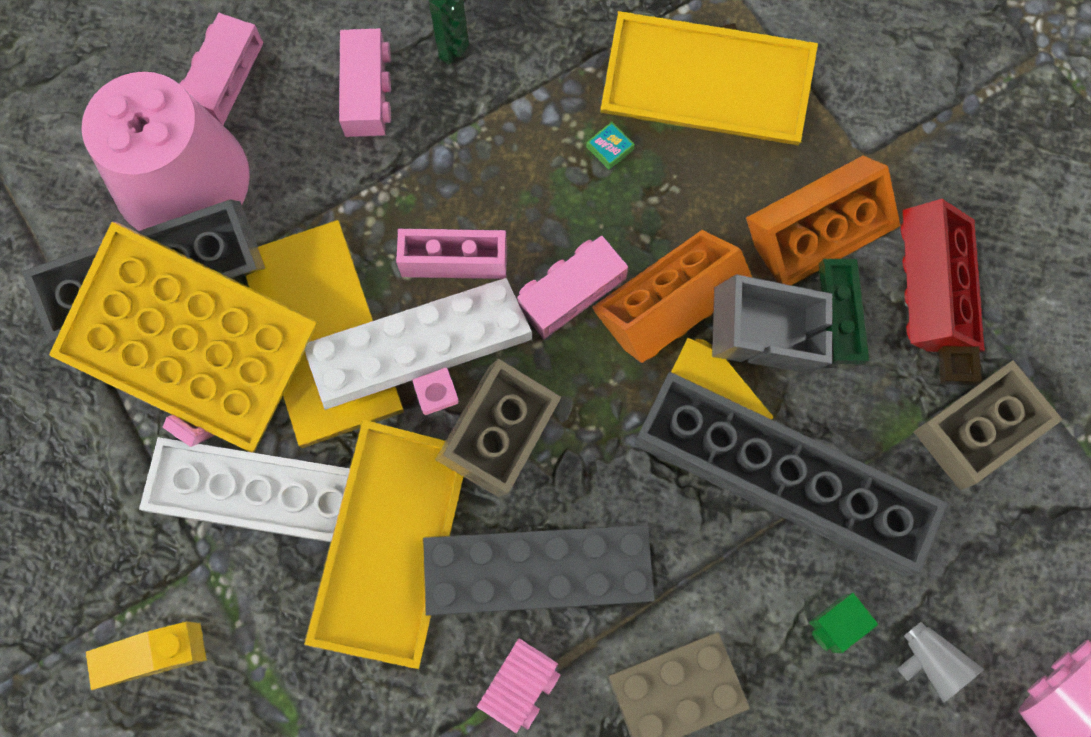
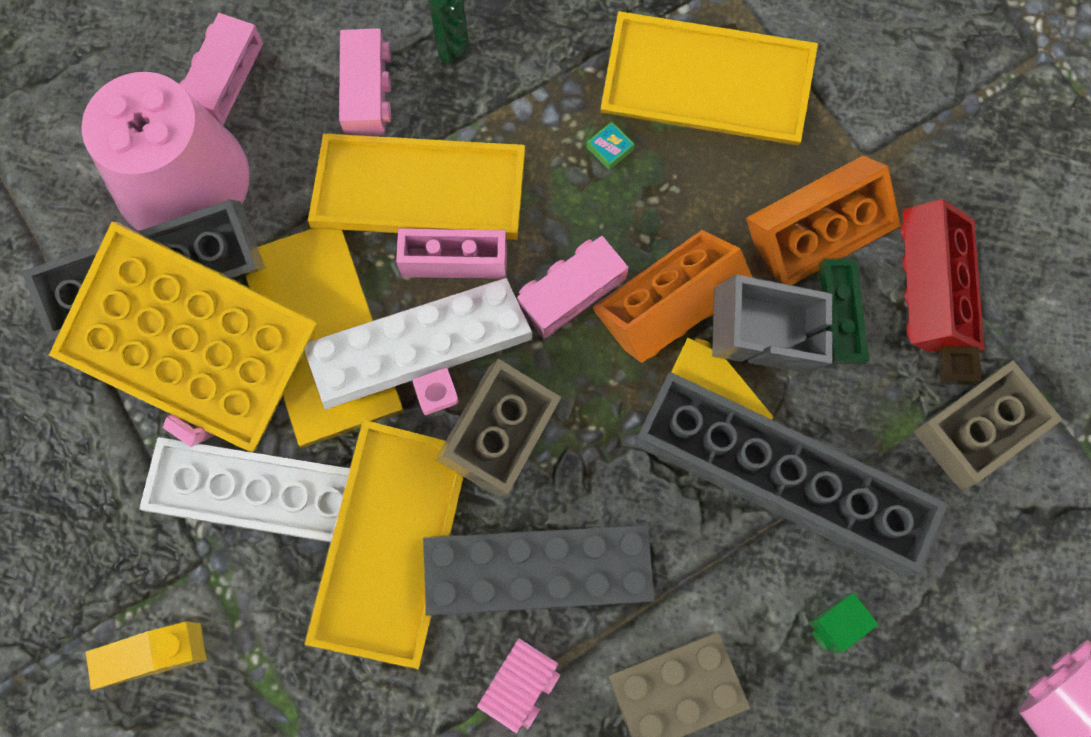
(416, 185): none -> yellow tile
(942, 662): light grey piece -> none

